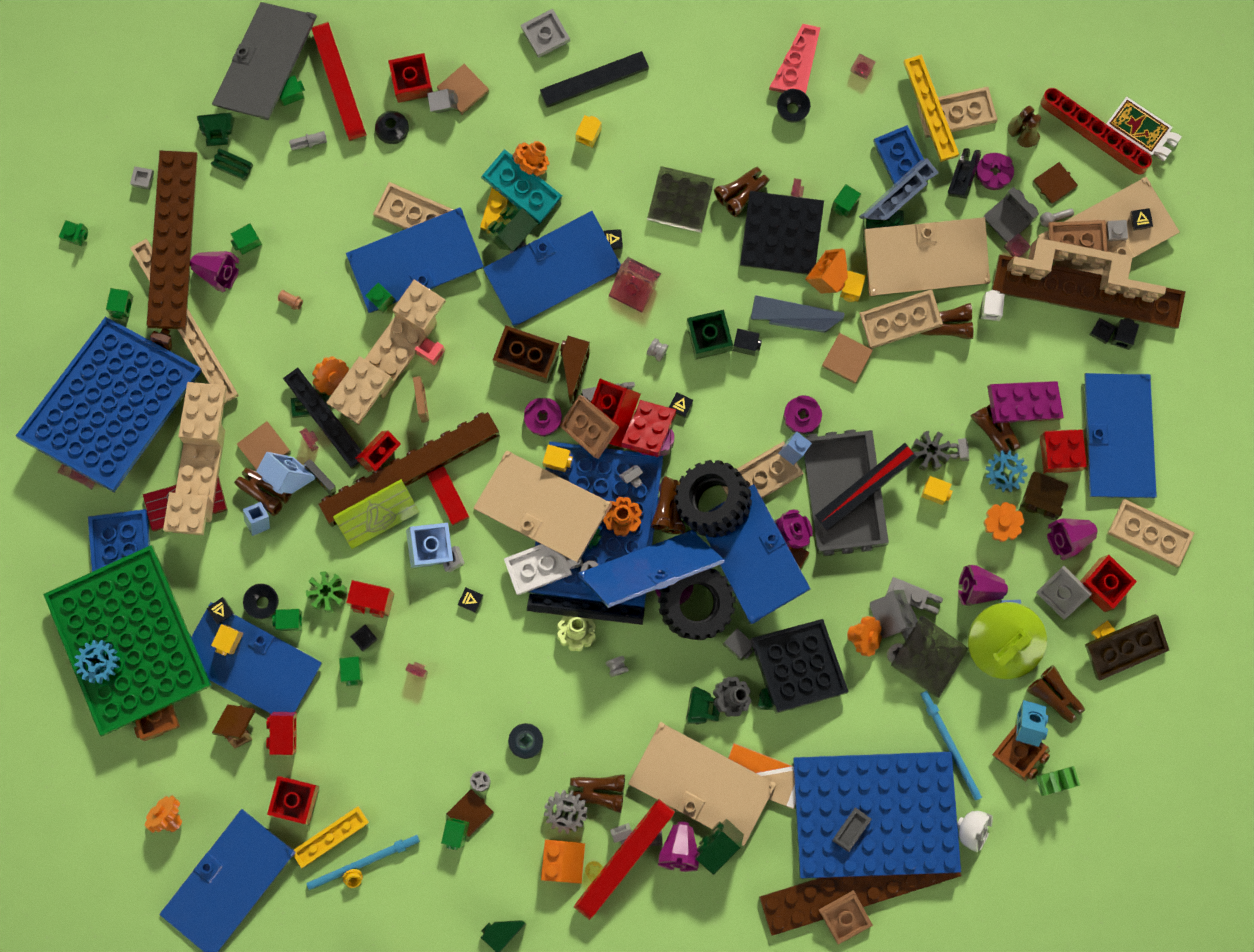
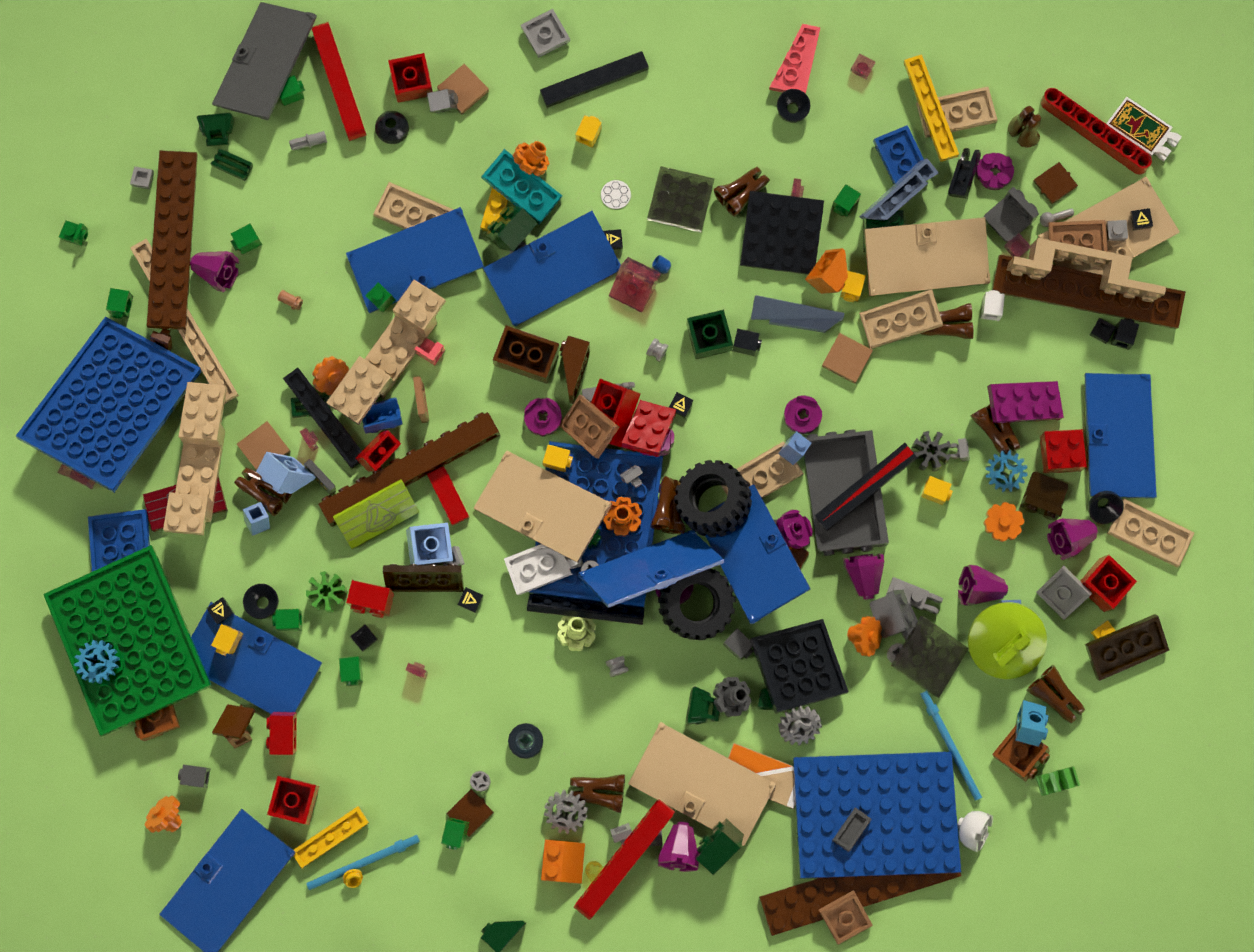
(194, 776): none -> dark grey brick
(382, 416): none -> blue bracket
(423, 578): none -> dark brown plate
(615, 194): none -> white sticker
(661, 264): none -> blue piece
(799, 725): none -> light grey gear
(865, 573): none -> magenta cone
(1108, 512): none -> black piece

